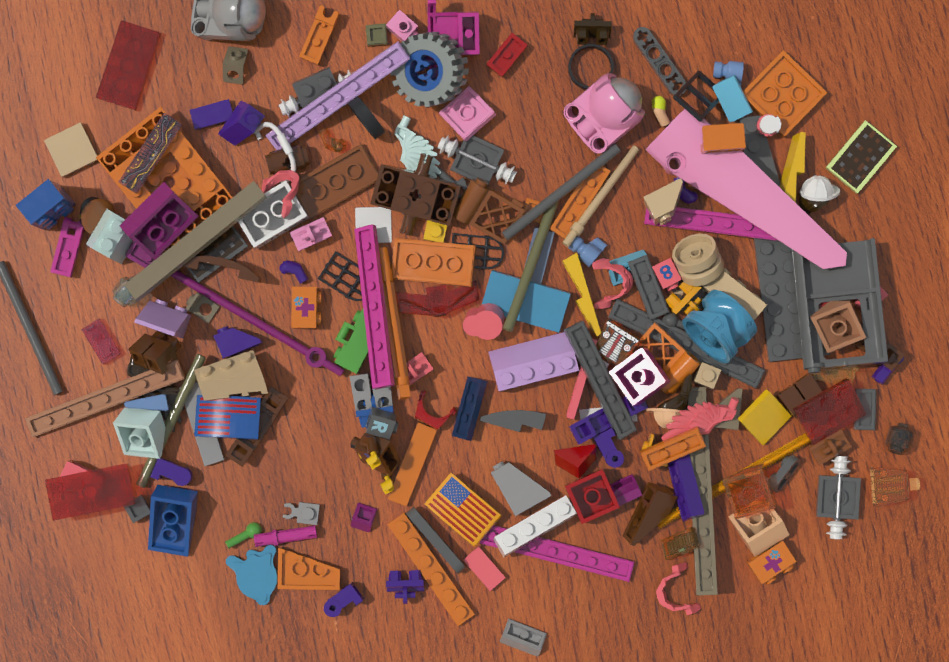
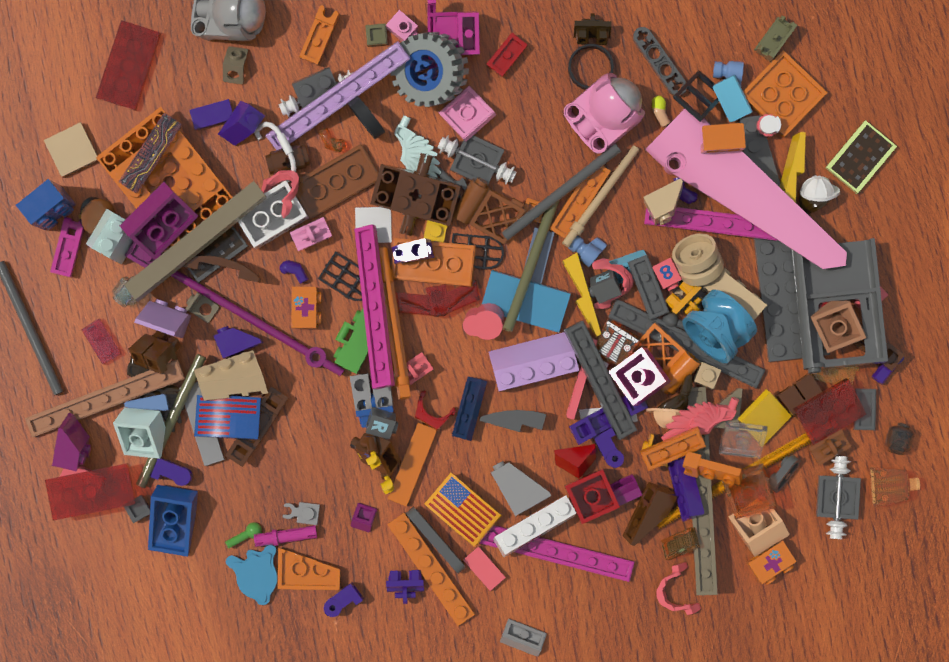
(71, 444): none -> magenta slope
(413, 251): none -> leg
(604, 286): none -> dark grey brick
(696, 466): none -> orange plate
(743, 440): none -> clear plate
(775, 38): none -> olive hinge

